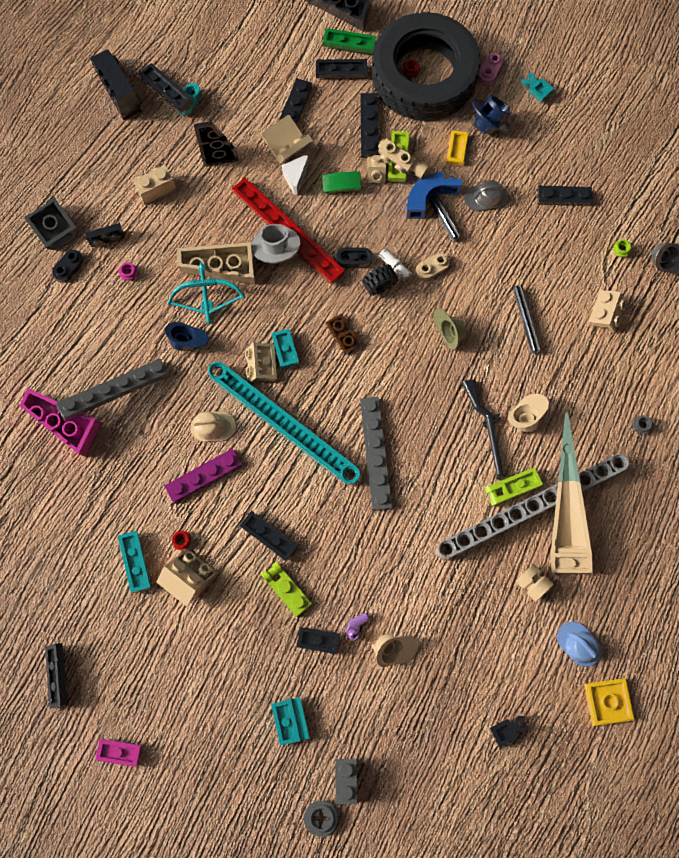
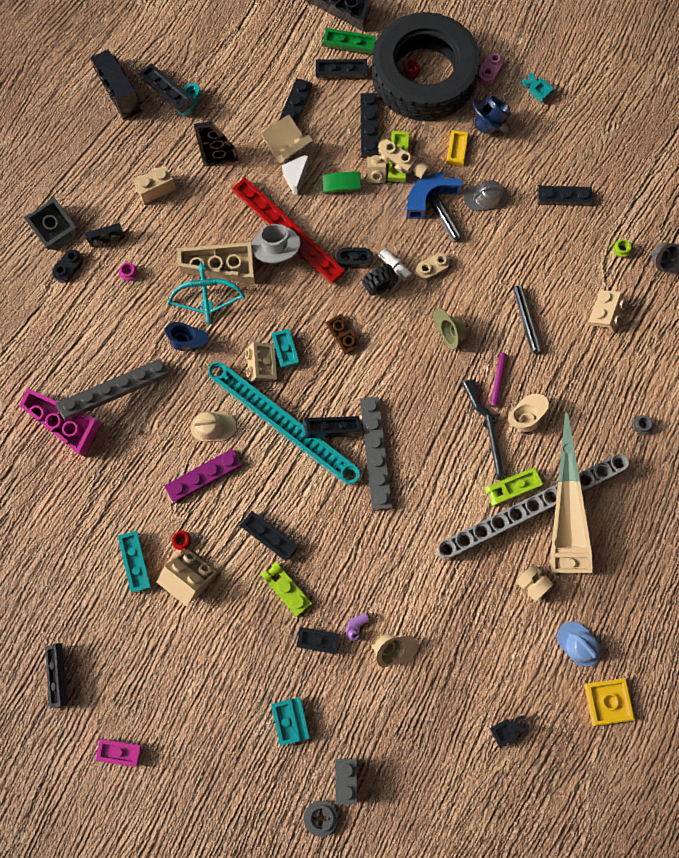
(332, 427): none -> black plate
(498, 380): none -> magenta bar

